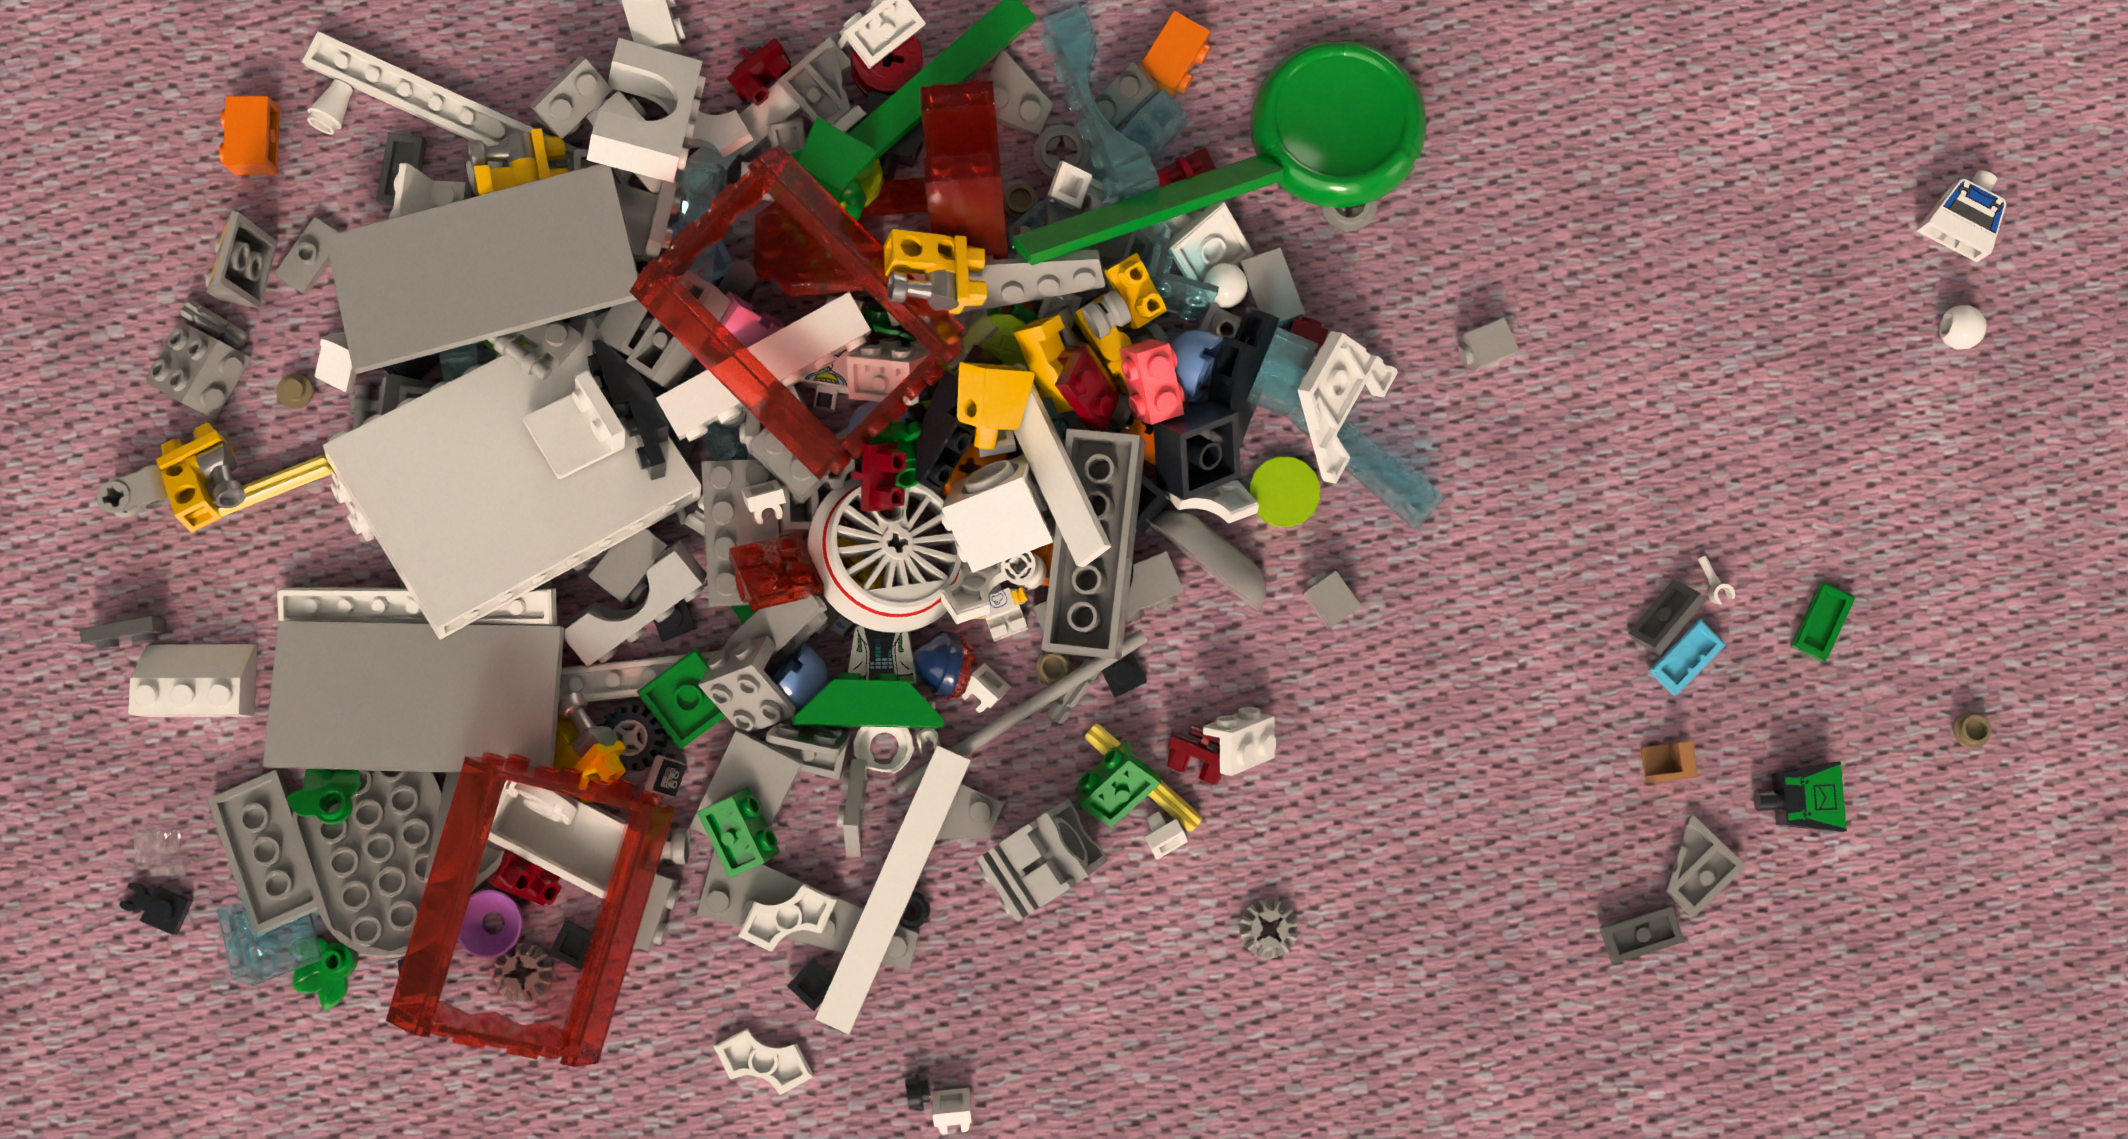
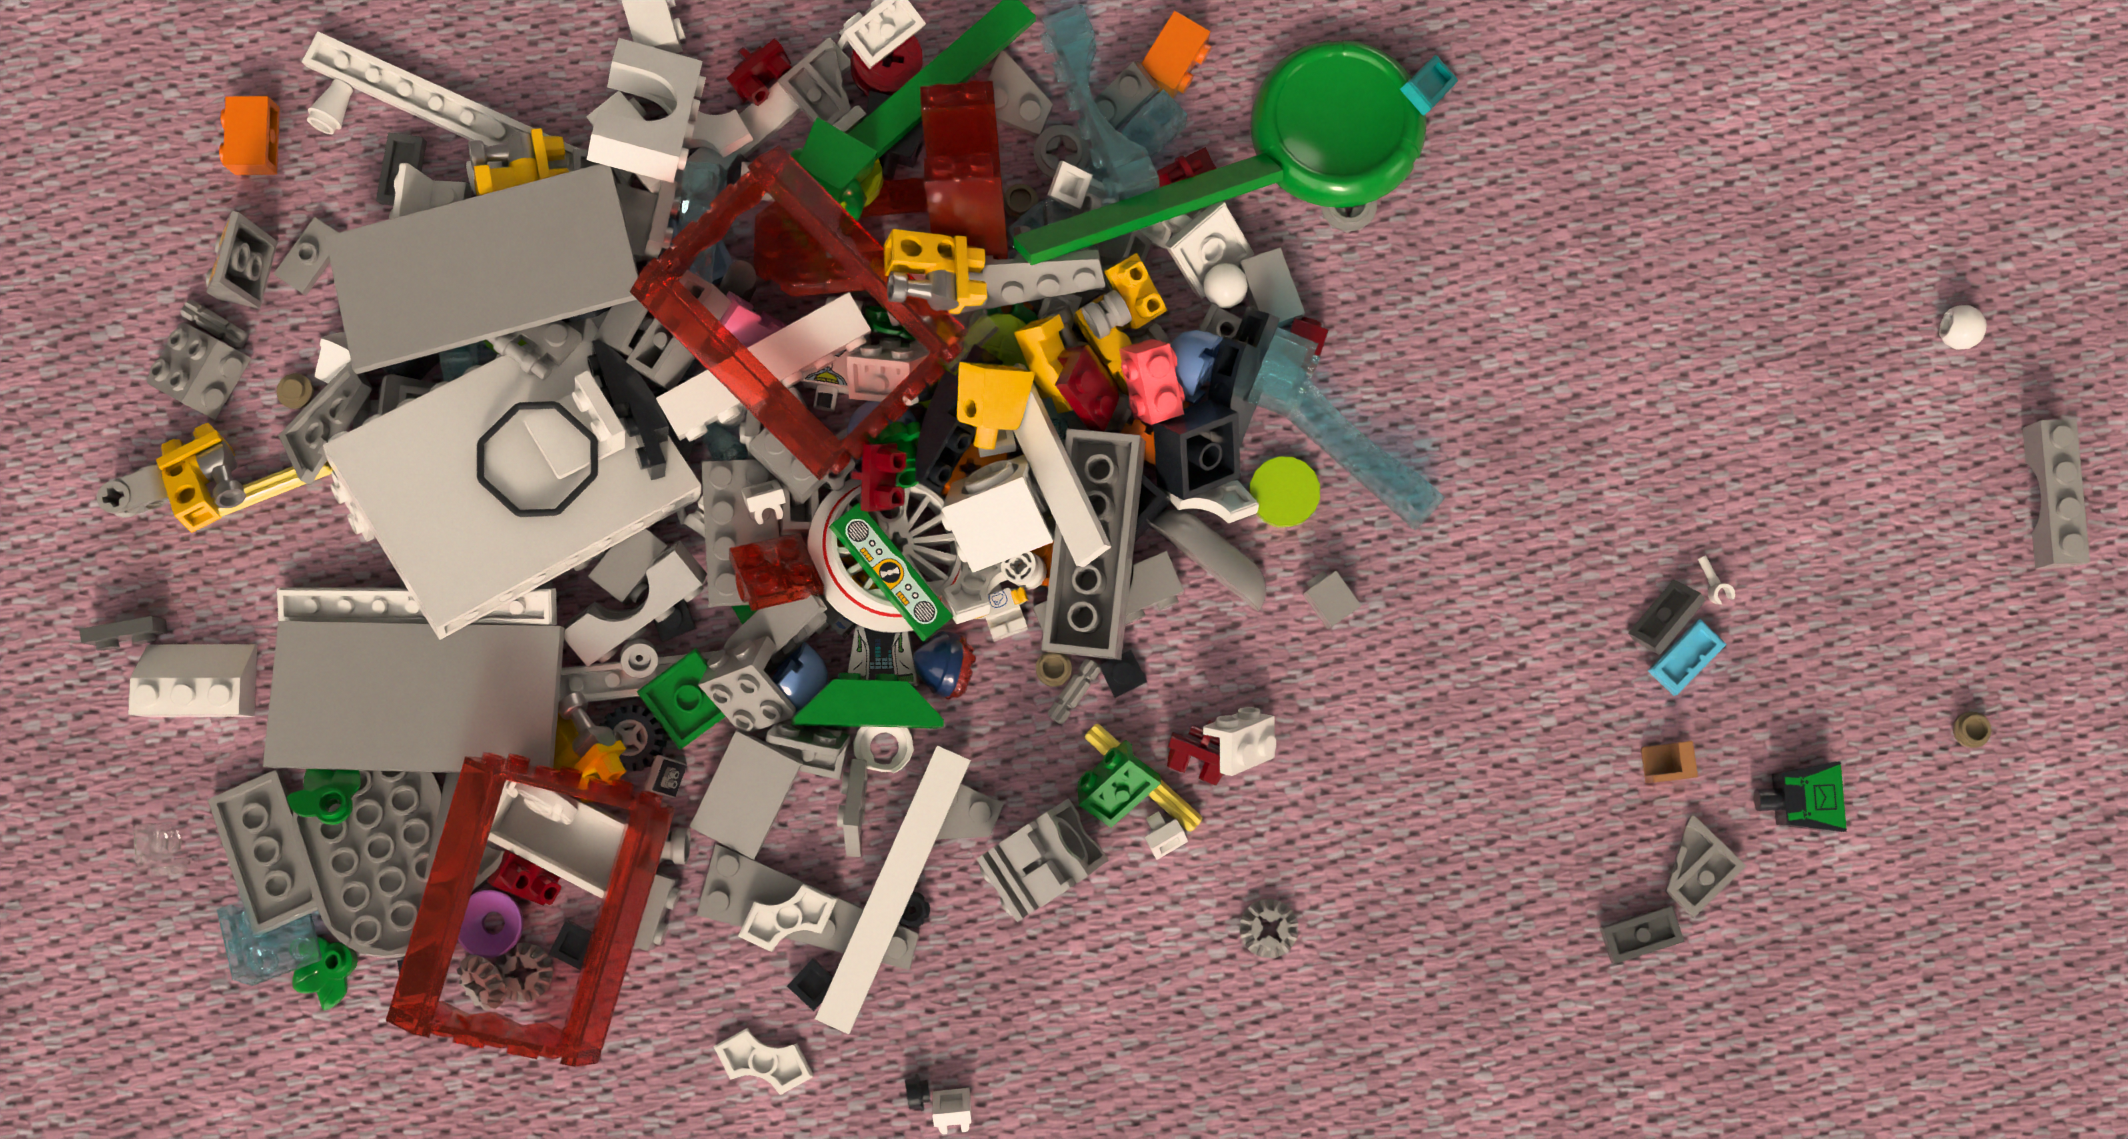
(161, 909): black plate -> none
(321, 419): none -> light grey wing
(482, 982): none -> light grey gear
(570, 98): light grey bracket -> none
(573, 495): none -> black piece
(639, 658): none -> light grey tile
(739, 832): green bracket -> none
(787, 134): light grey tile -> none
(891, 572): none -> tile
(927, 735): white hand -> none
(987, 687): white tile -> none
(1026, 709): light grey piece -> none
(1180, 294): clear light blue bracket -> none
(1331, 391): white wing -> none
(1429, 85): none -> teal tile
(1487, 345): light grey brick -> none
(1822, 621): green tile -> none
(1967, 217): white torso -> none
(2061, 531): none -> light grey arch

